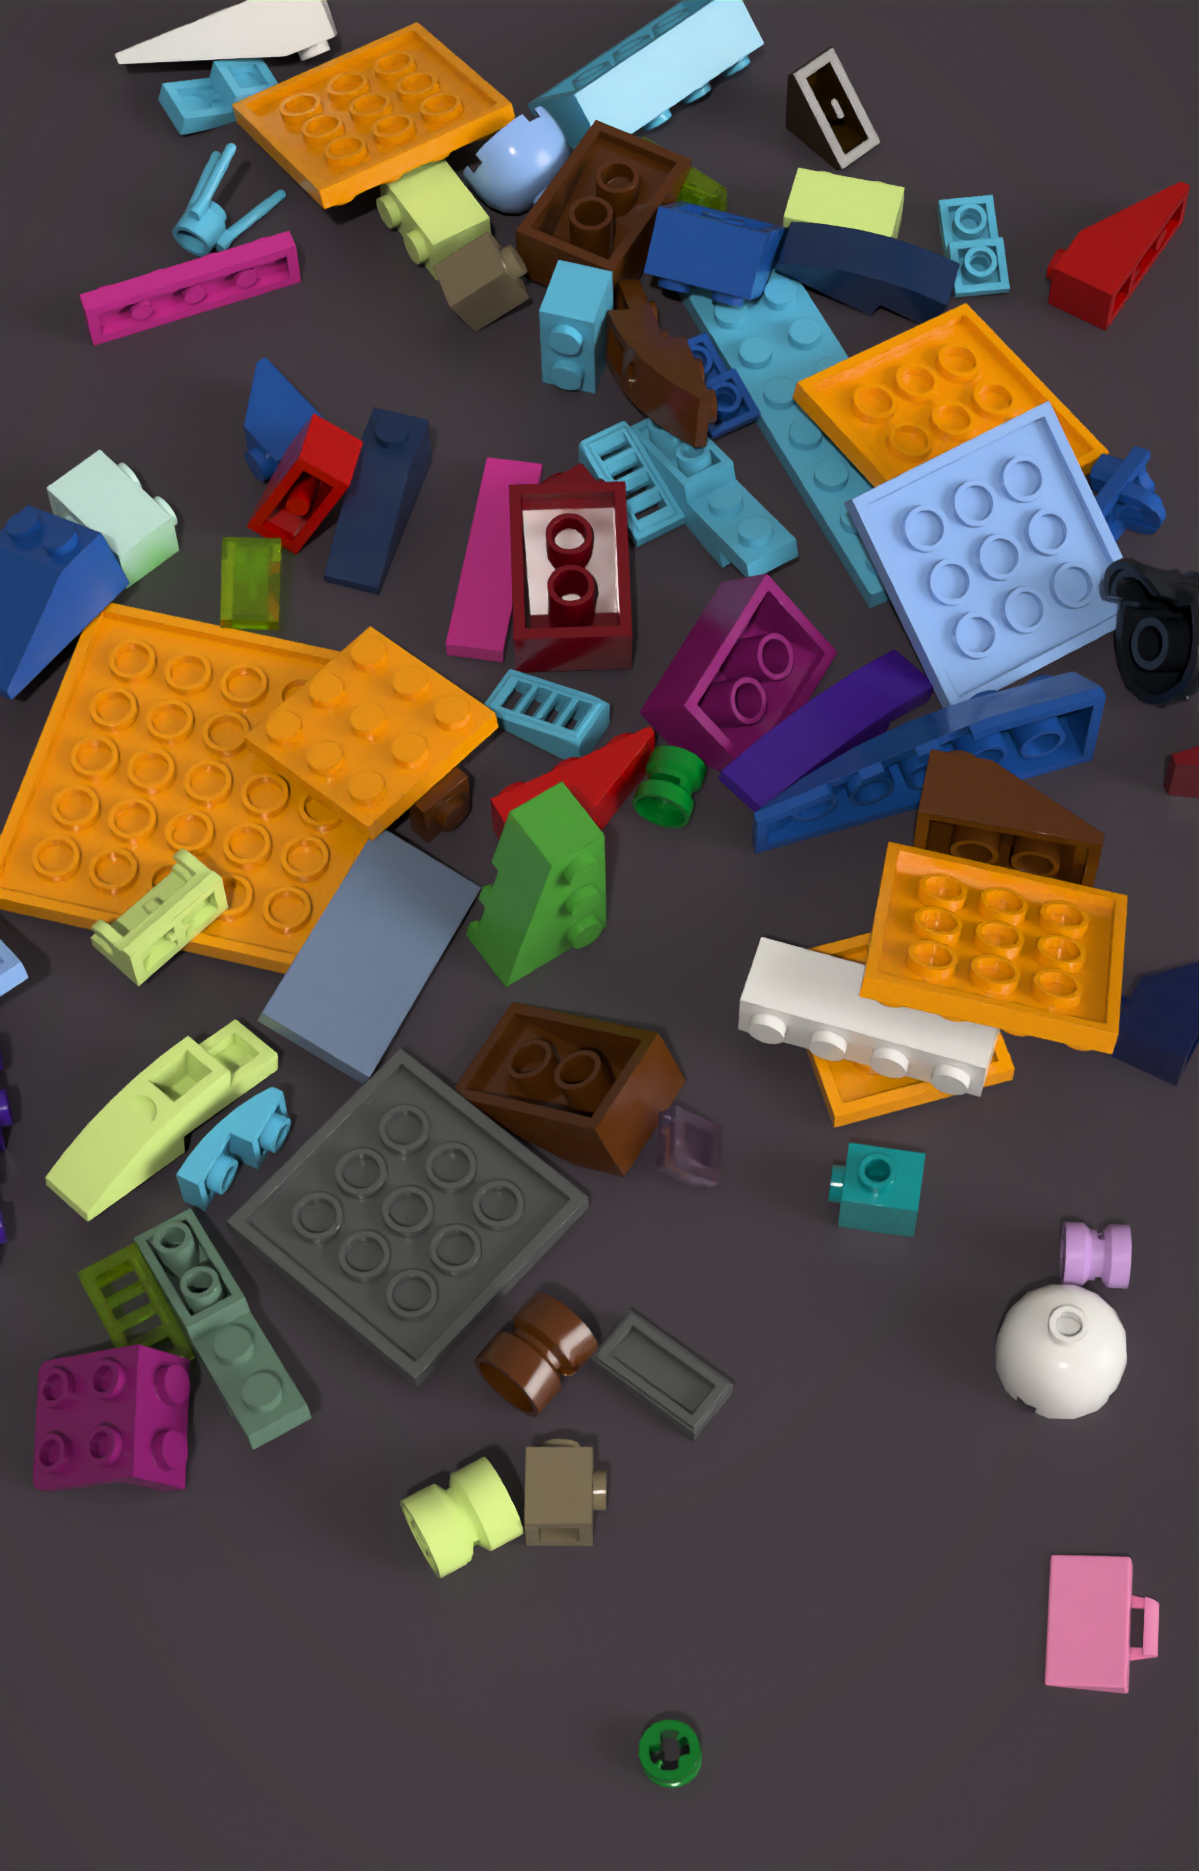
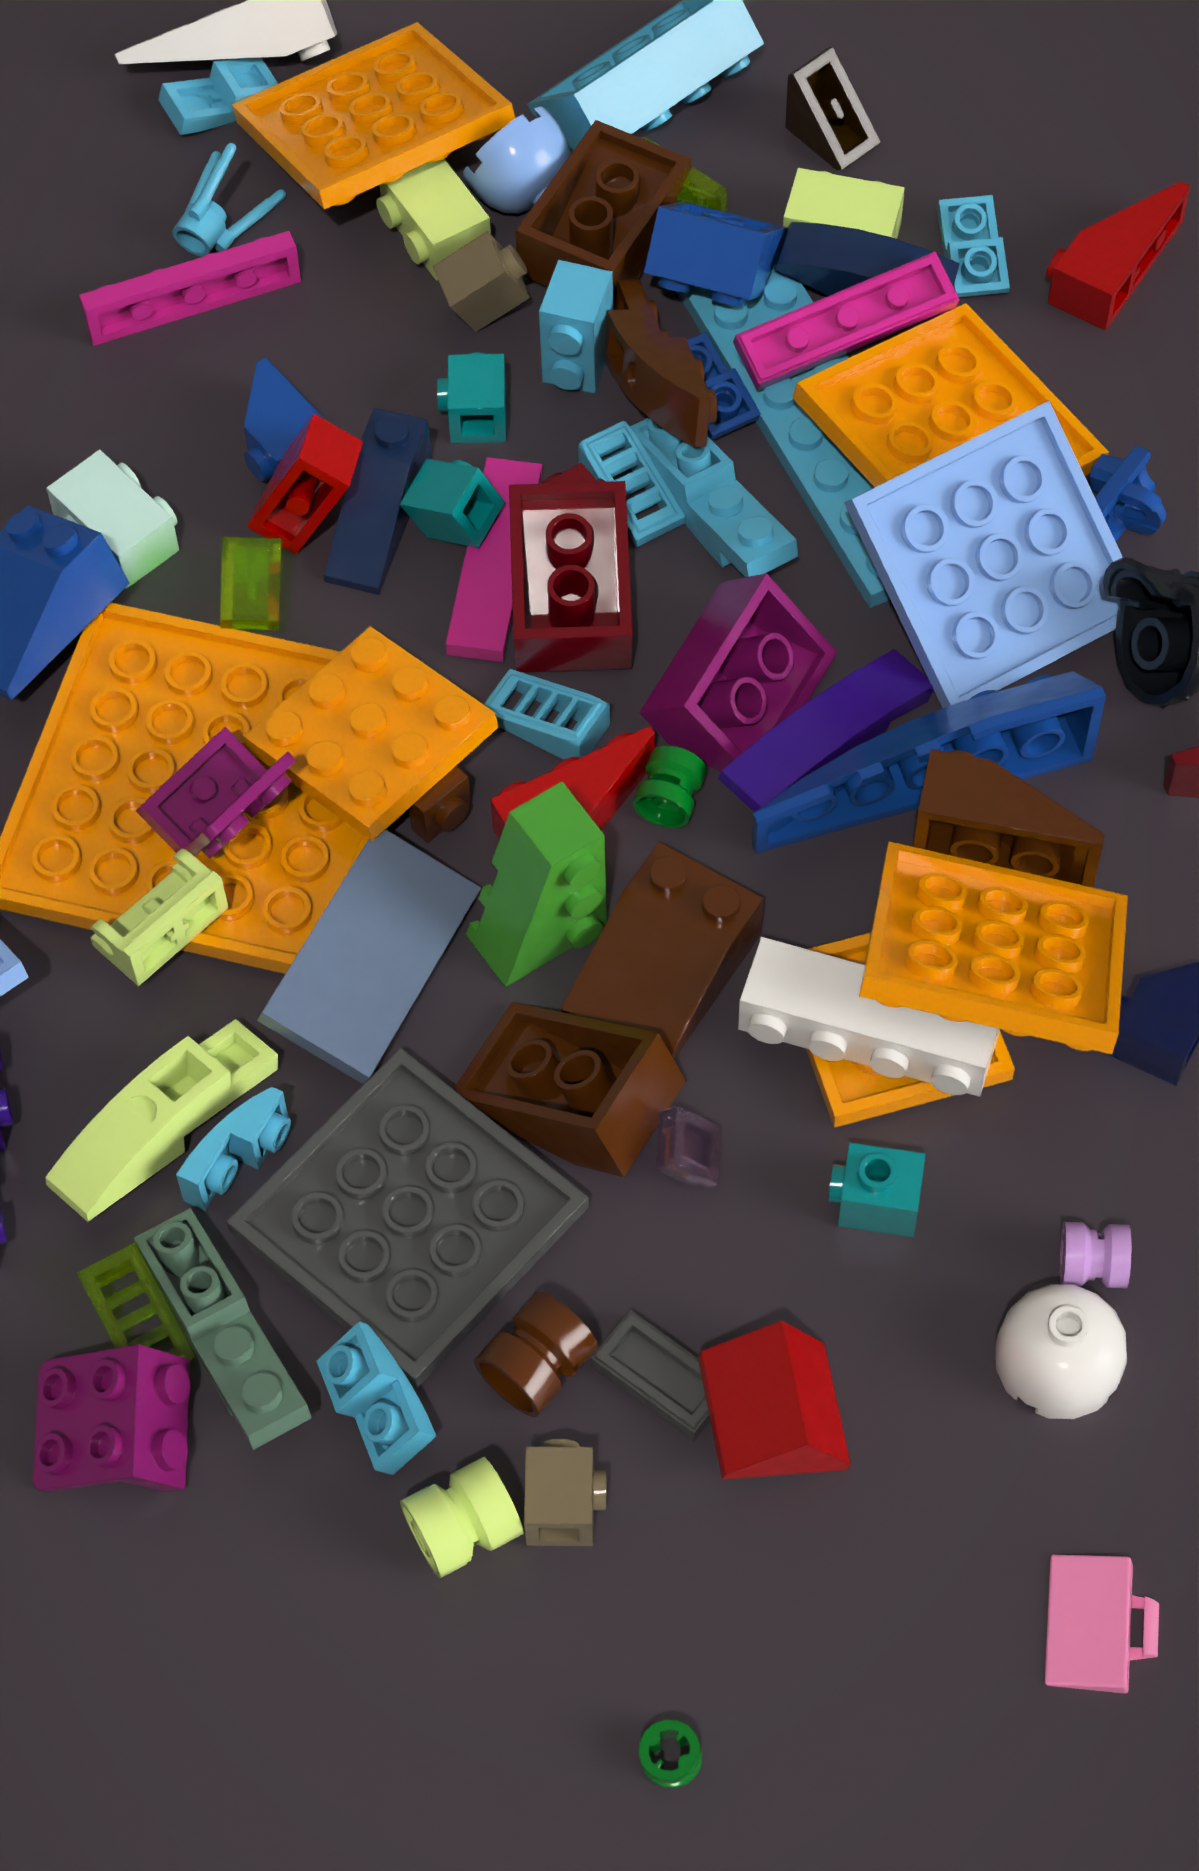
(206, 796): none -> magenta bracket
(375, 1391): none -> medium azure slope
(452, 502): none -> teal brick
(474, 398): none -> teal brick
(667, 948): none -> reddish brown slope
(773, 1404): none -> red slope
(846, 321): none -> dark pink tile

